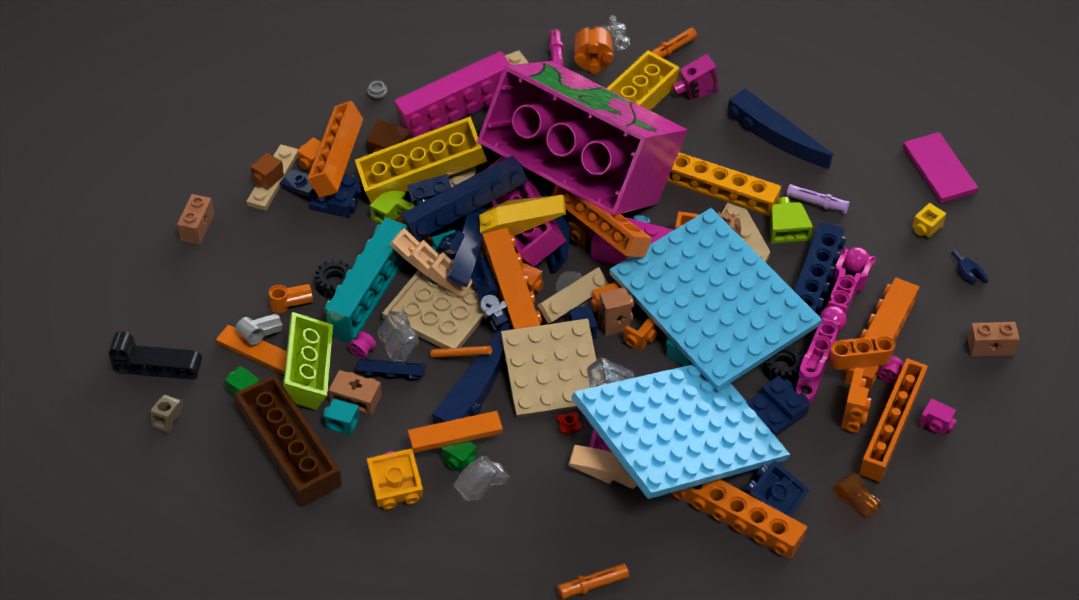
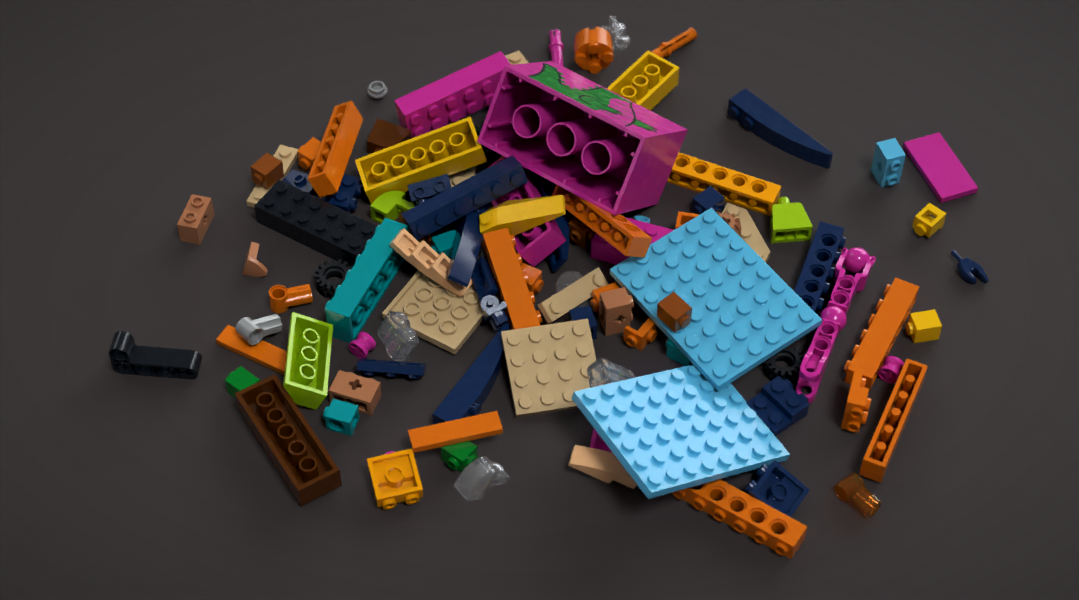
(165, 413): dark tan leg -> none
(252, 266): none -> nougat tile
(314, 222): none -> black brick
(451, 243): dark blue plate -> none
(463, 351): orange bar -> none
(569, 428): red plate -> none
(587, 583): orange pin -> none
(674, 312): none -> dark orange brick
(698, 79): dark pink torso -> none
(708, 199): none -> dark blue brick
(819, 199): lavender pin -> none
(861, 352): orange beam -> none
(888, 162): none -> medium azure brick
(924, 326): none -> yellow brick
(938, 417): dark pink brick -> none
(993, 339): nougat brick -> none

